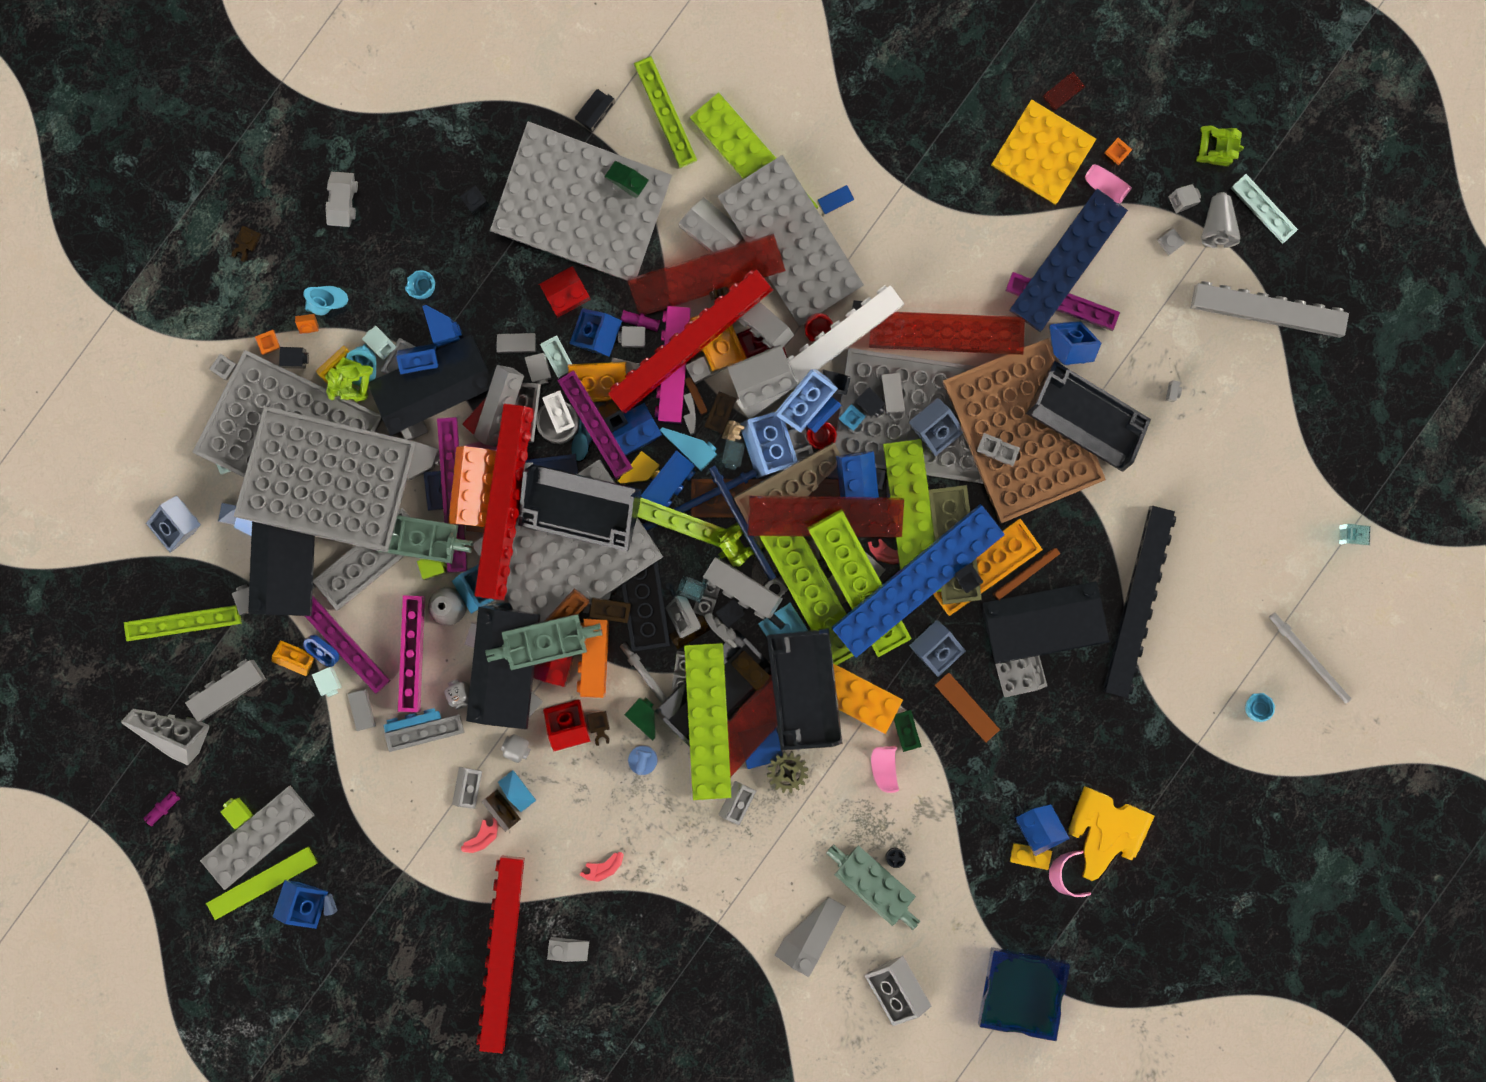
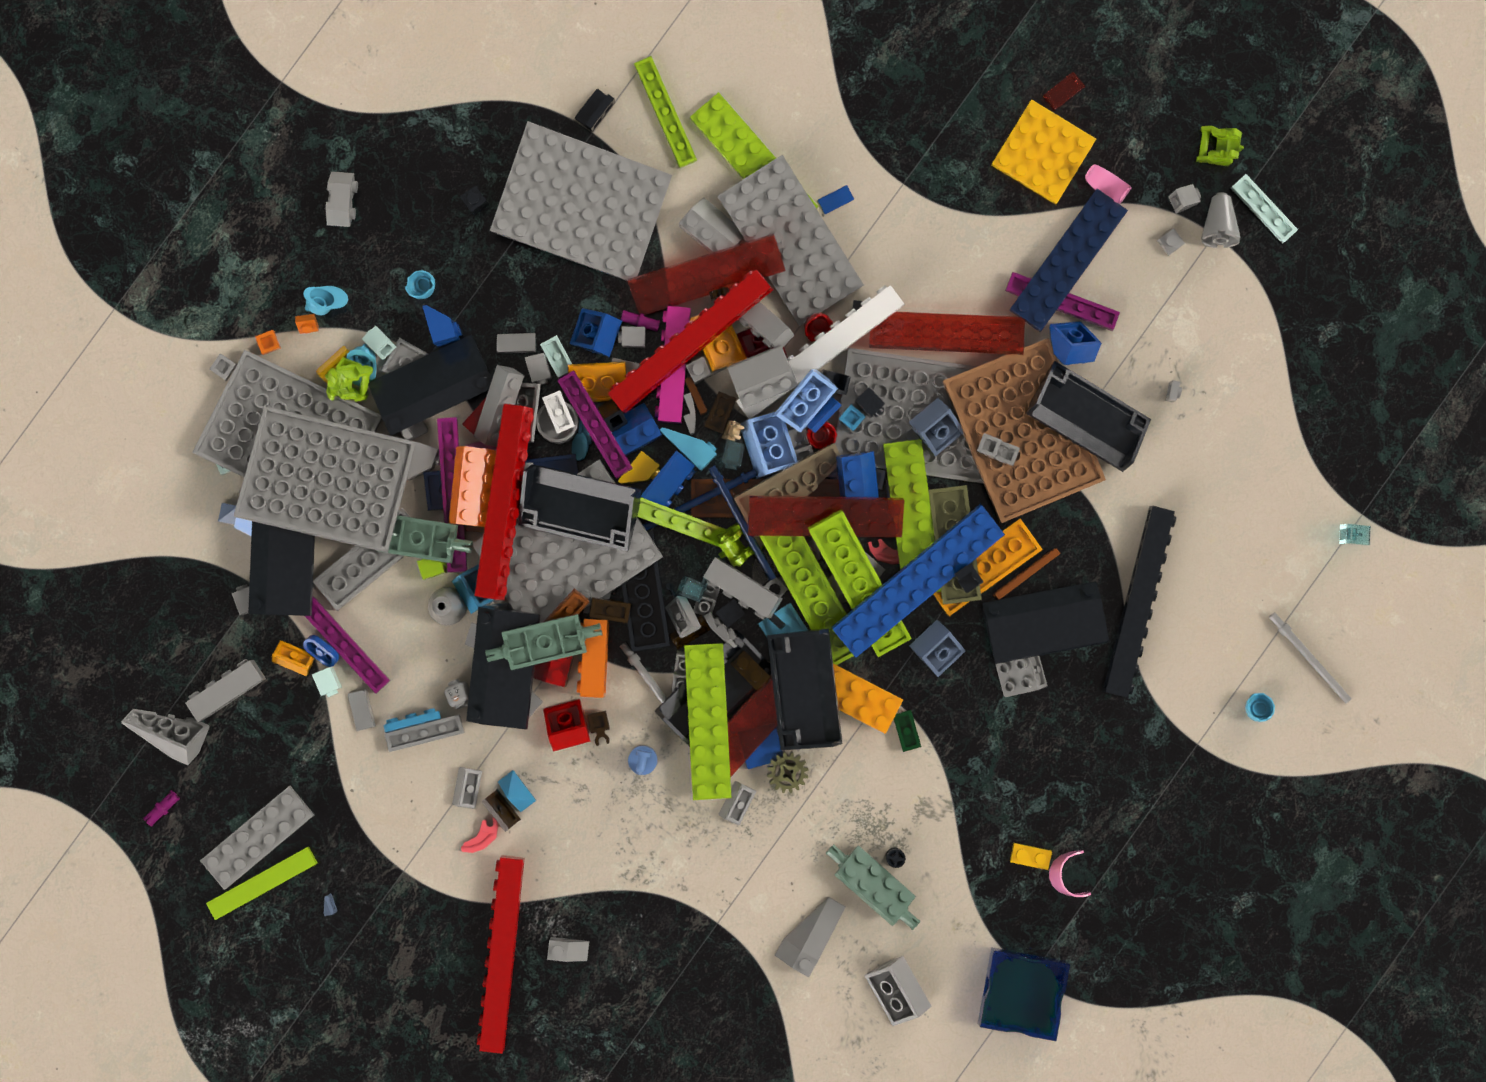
(173, 523): sand blue slope -> none
(182, 623): lime tile -> none
(236, 812): lime brick -> none
(247, 240): dark brown plate -> none
(293, 357): black brick -> none
(300, 904): blue slope -> none
(411, 653): dark pink brick -> none
(417, 358): blue panel -> none
(515, 748): light grey head -> none
(565, 291): red slope -> none
(600, 871): coral piece -> none
(626, 178): dark green slope -> none
(643, 717): dark green slope -> none
(884, 768): bright pink piece -> none
(892, 393): light grey slope -> none
(967, 707): dark orange tile -> none
(1042, 829): blue slope -> none
(1109, 830): yellow rock -> none
(1118, 151): orange plate -> none
(1269, 310): light grey brick -> none

